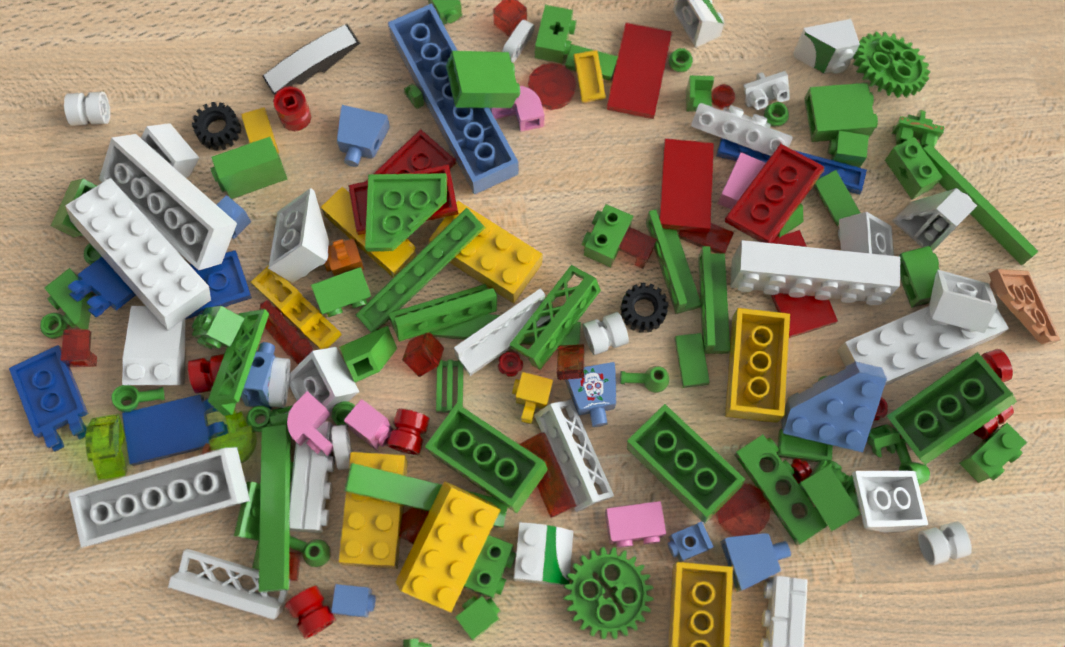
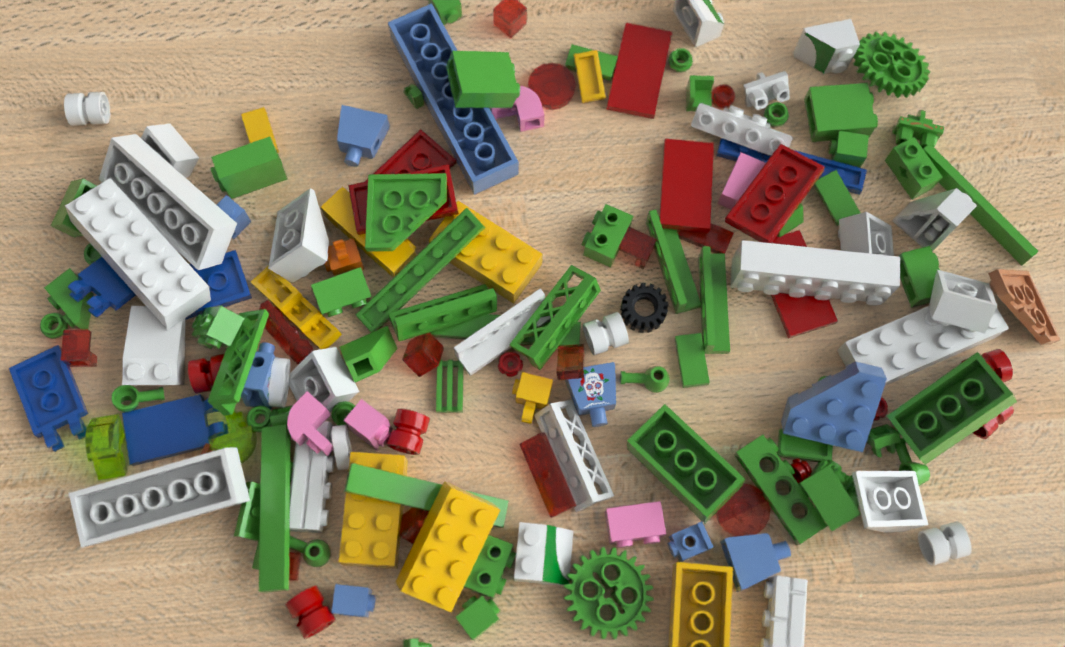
(211, 114): black tyre -> none
(222, 592): white fence -> none
(292, 108): red wheel -> none
(311, 58): white slope -> none
(487, 458): bright green brick -> none
(519, 39): white beam -> none
(554, 33): bright green brick -> none
(757, 365): yellow brick -> none
(993, 453): bright green brick -> none

